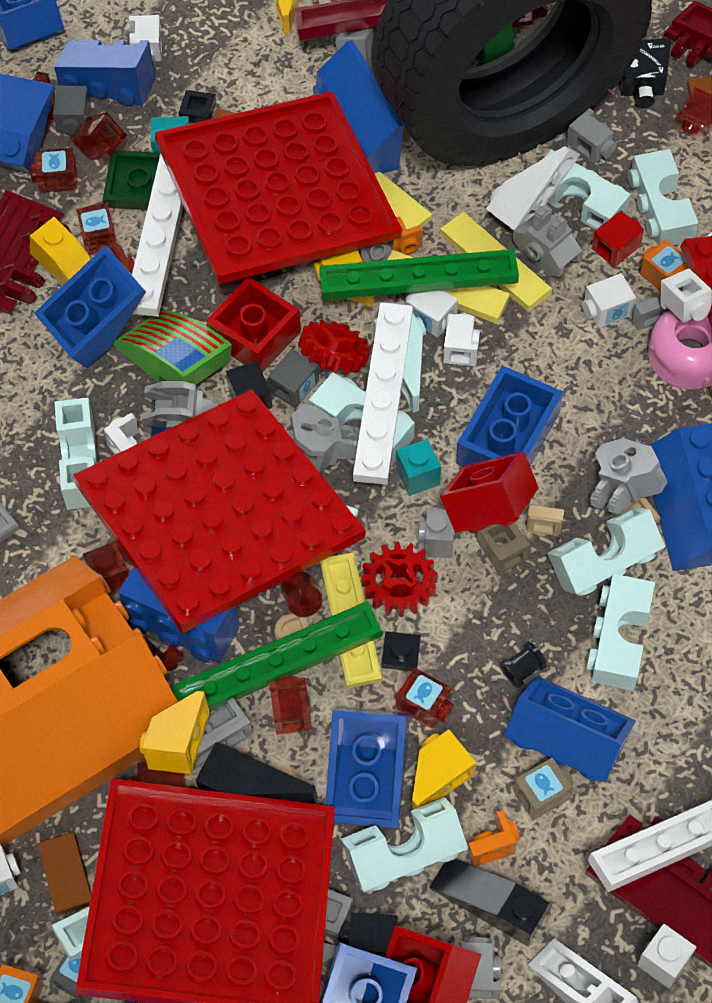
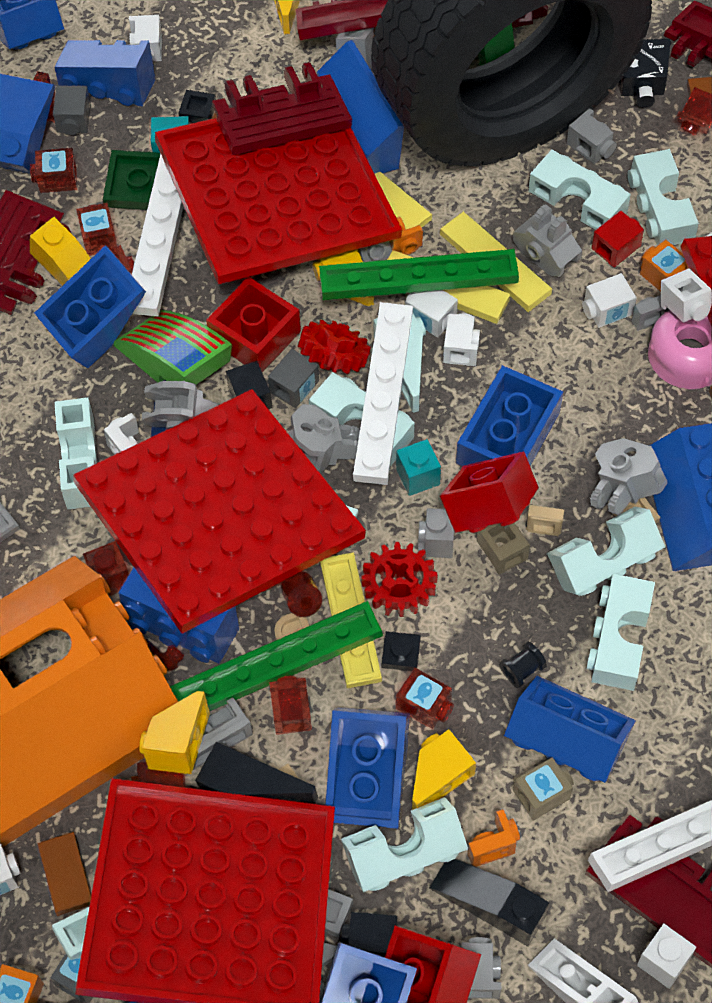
(98, 136): clear red brick -> none
(277, 117): none -> dark red hinge
(530, 189): white slope -> none

